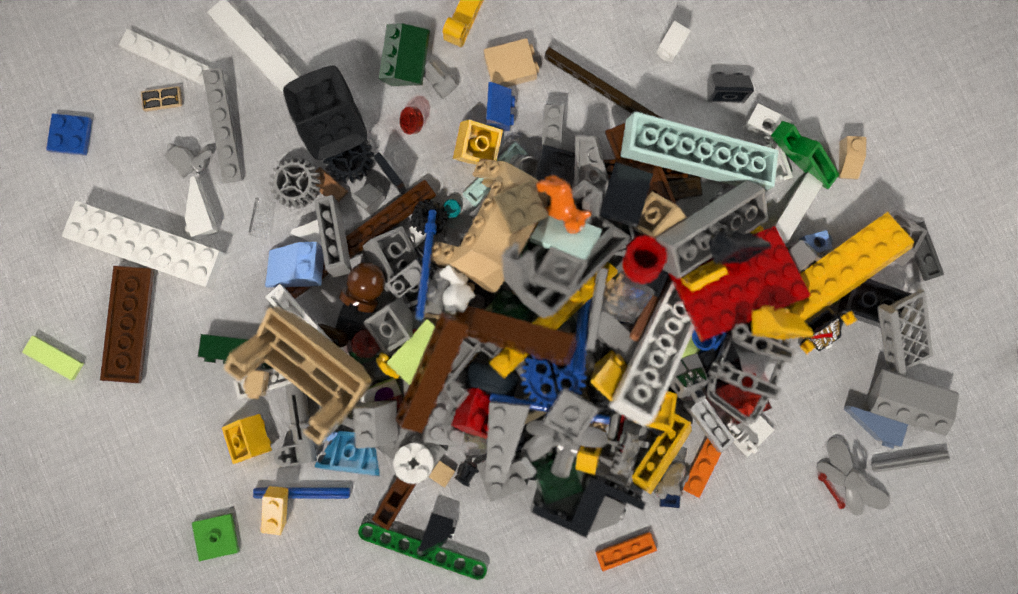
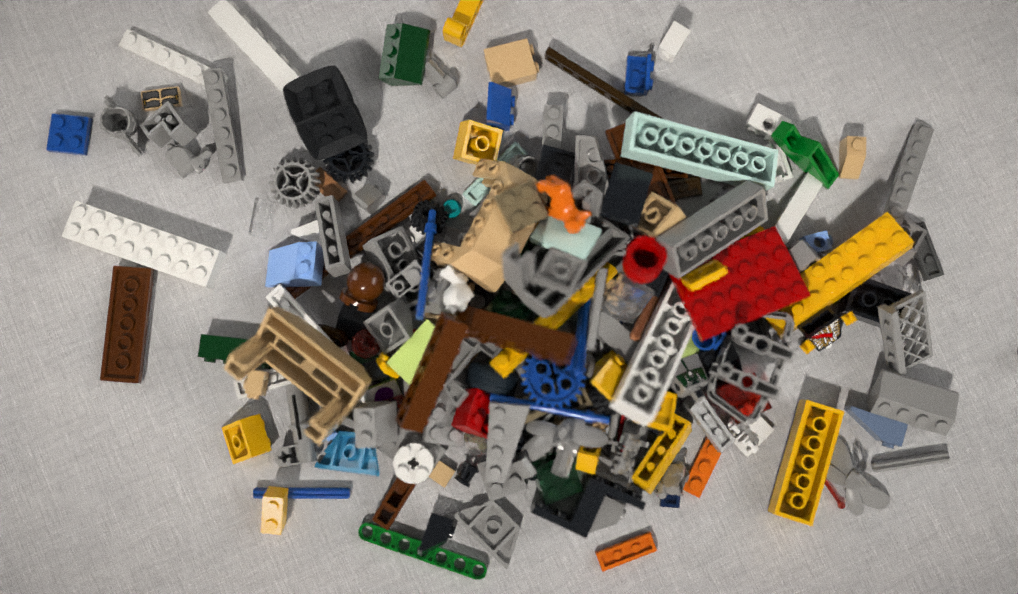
(53, 358): yellowish green tile -> none
(119, 123): none -> light grey helmet
(166, 124): none -> light grey brick
(198, 212): white slope -> none
(215, 537): bright green plate -> none
(390, 173): black tile -> none
(411, 120): clear red plate -> none
(491, 528): none -> light grey wing
(570, 414): light grey tile -> none
(638, 75): none -> blue bracket
(729, 88): black slope -> none
(736, 247): black slope -> none
(778, 324): yellow slope -> none
(805, 462): none -> yellow brick
(908, 172): none -> light grey plate

